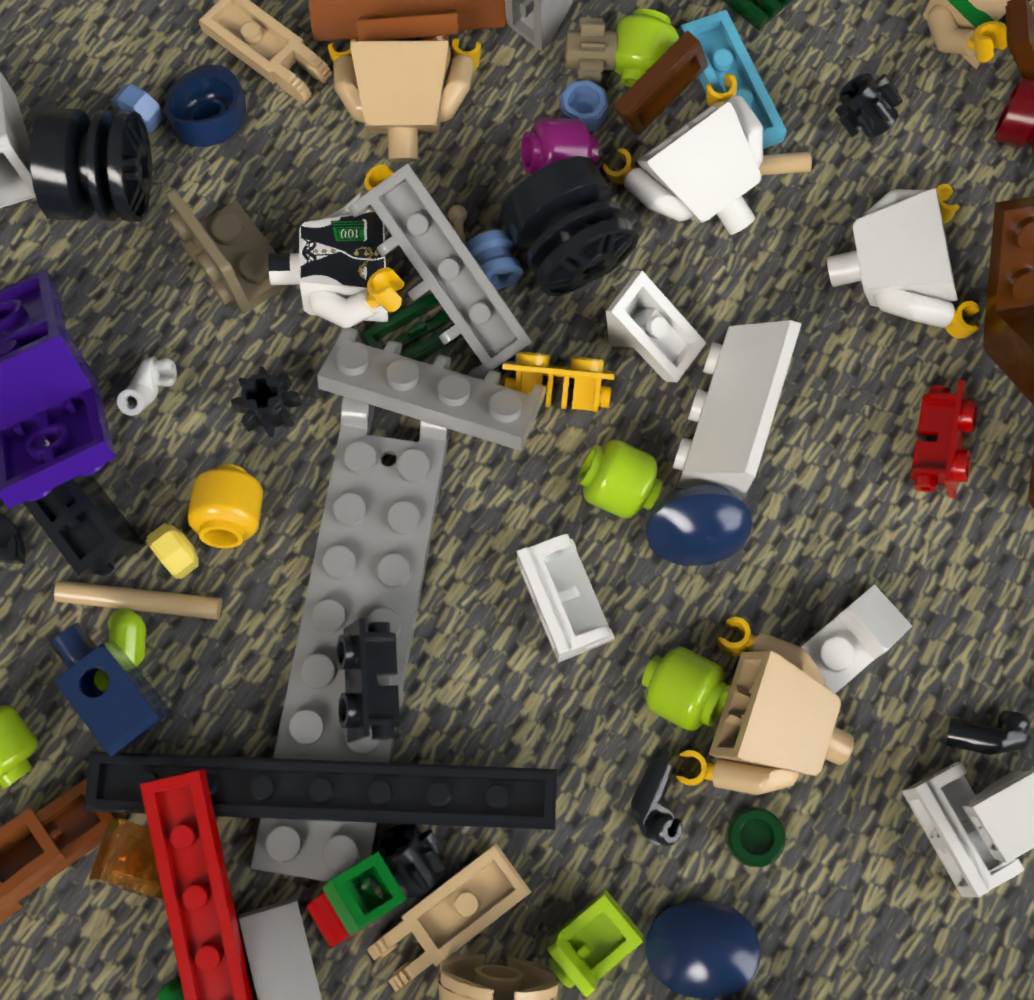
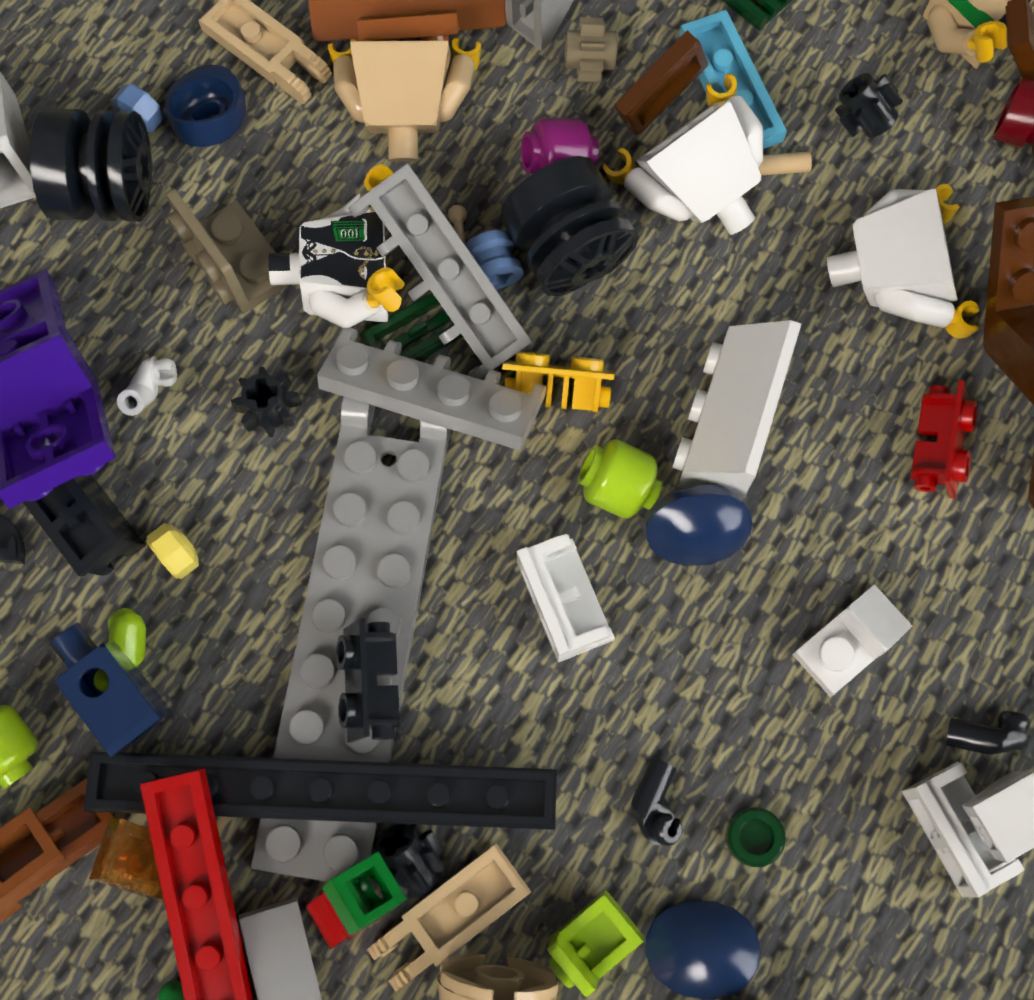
(138, 599): tan bar -> none
(225, 506): yellow head -> none
(584, 101): medium blue tile -> none
(641, 42): lime head -> none
(653, 327): white slope -> none
(685, 688): lime head -> none
(773, 719): tan torso -> none

